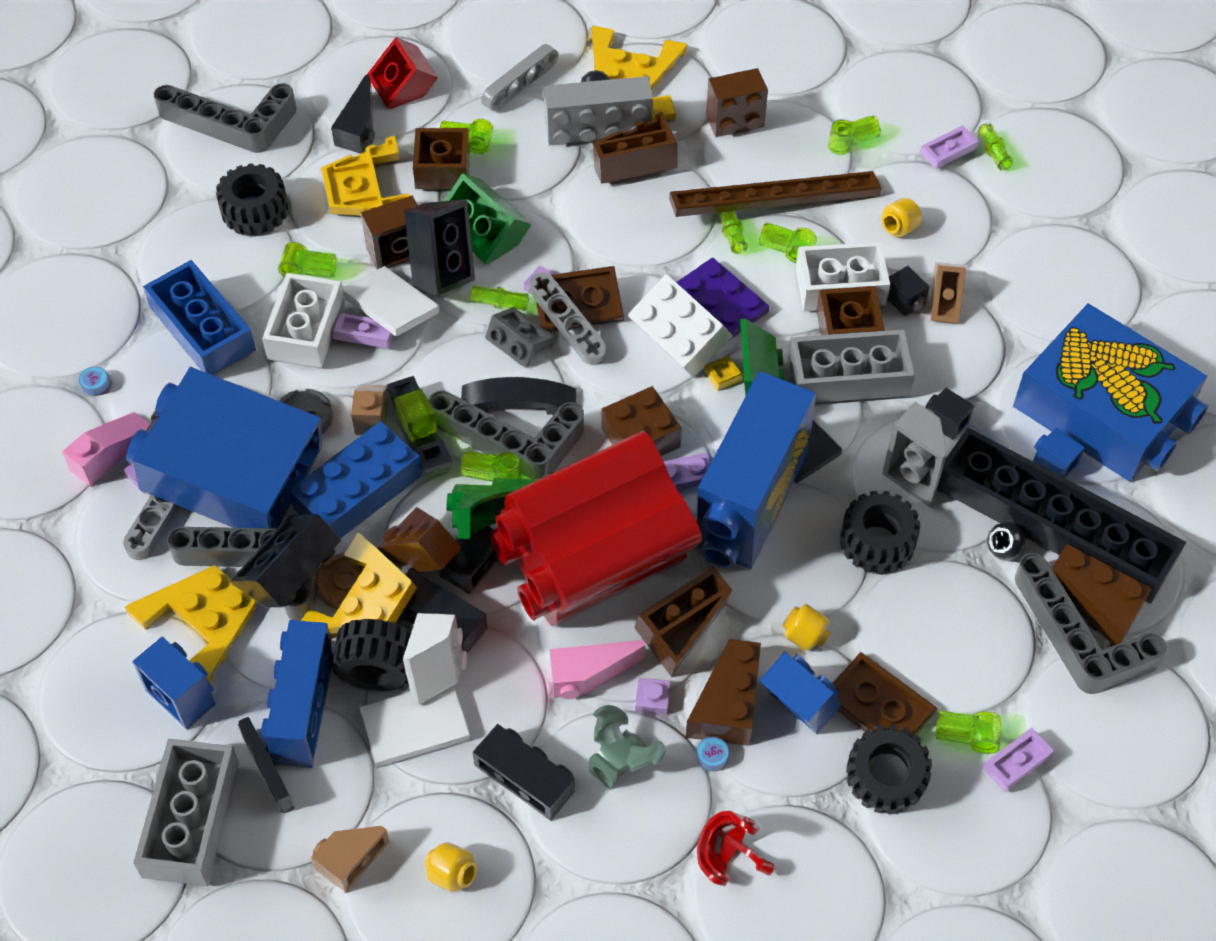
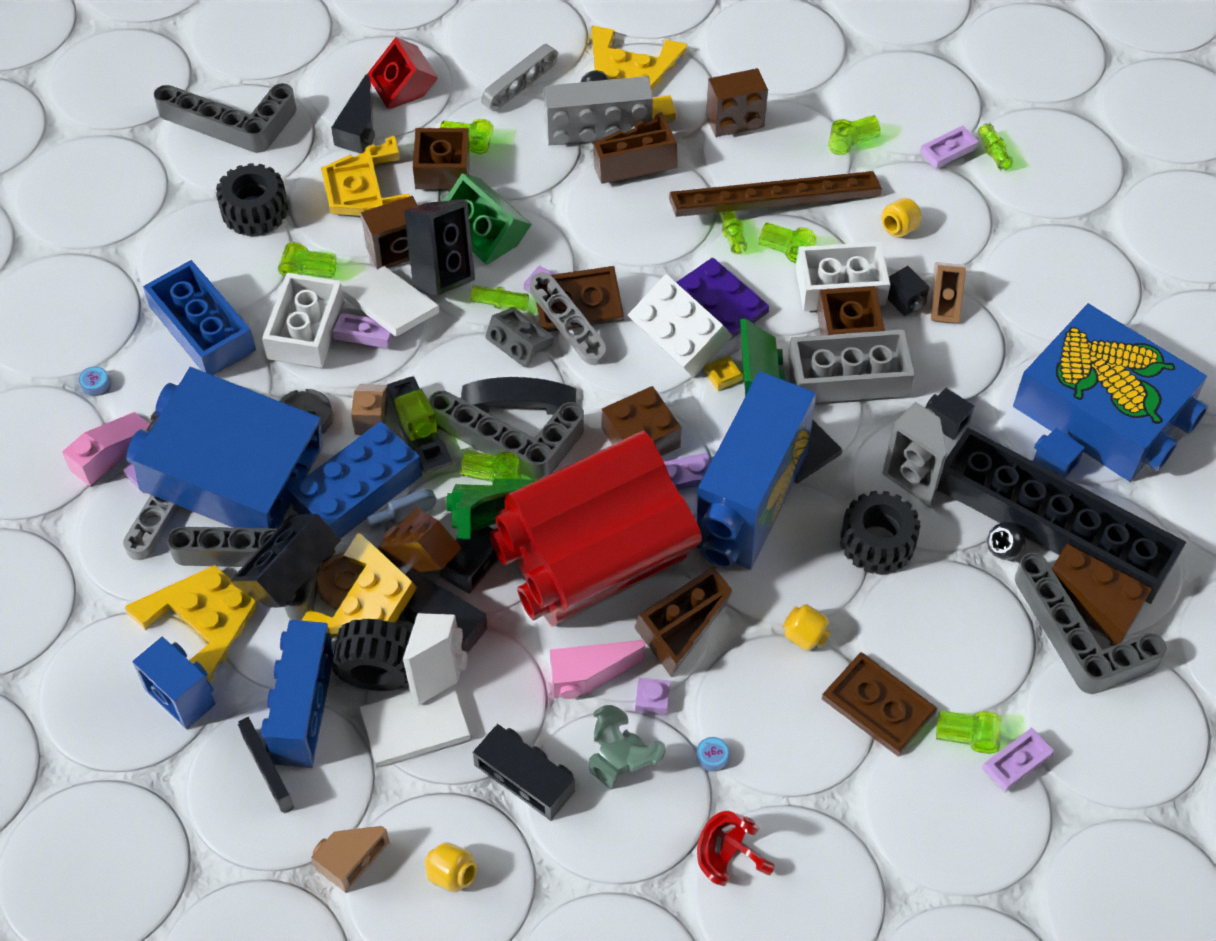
(186, 812): light grey brick -> none
(402, 507): none -> sand blue piece
(728, 697): reddish brown wedge -> none
(798, 690): blue brick -> none
(888, 742): black tyre -> none

